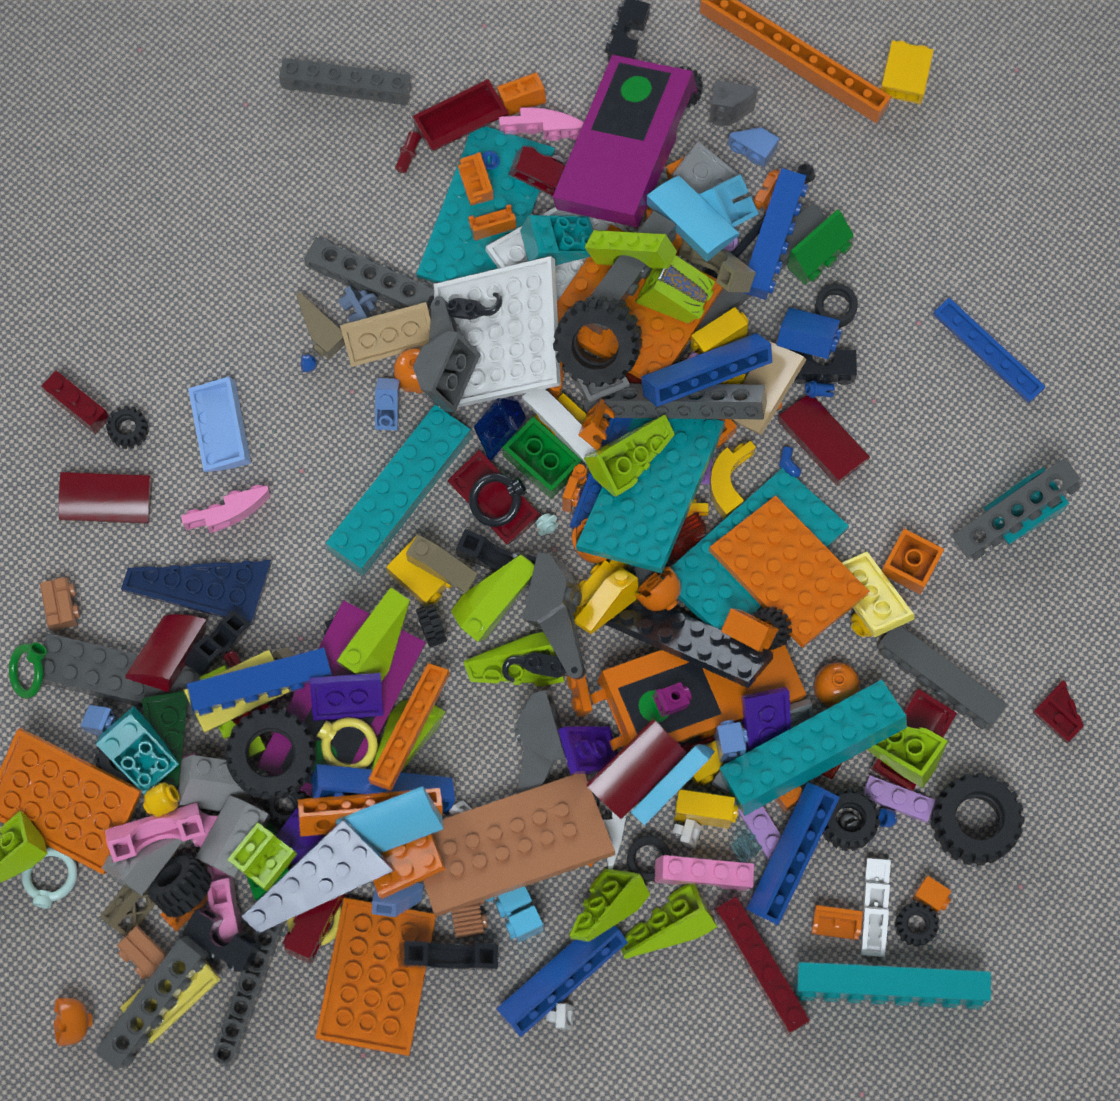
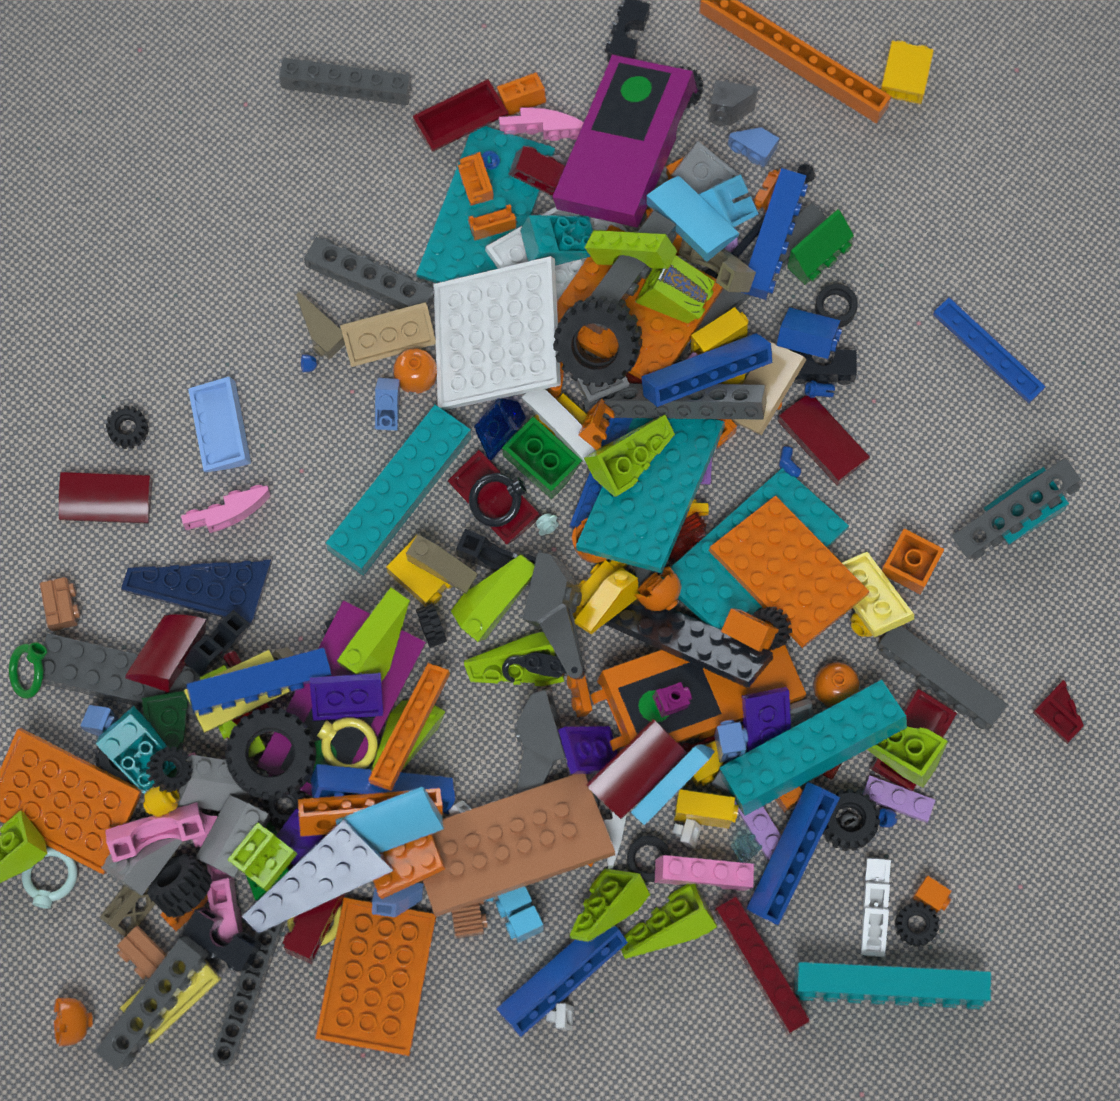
(75, 402): dark red brick -> none
(181, 764): none -> black tyre
(353, 299): sand blue hips -> none
(407, 152): dark red axle -> none
(448, 359): dark grey slope -> none
(448, 956): black arch -> none
(572, 491): orange plate -> none
(721, 489): yellow arch -> none
(836, 922): orange hinge -> none
(994, 794): black tyre -> none

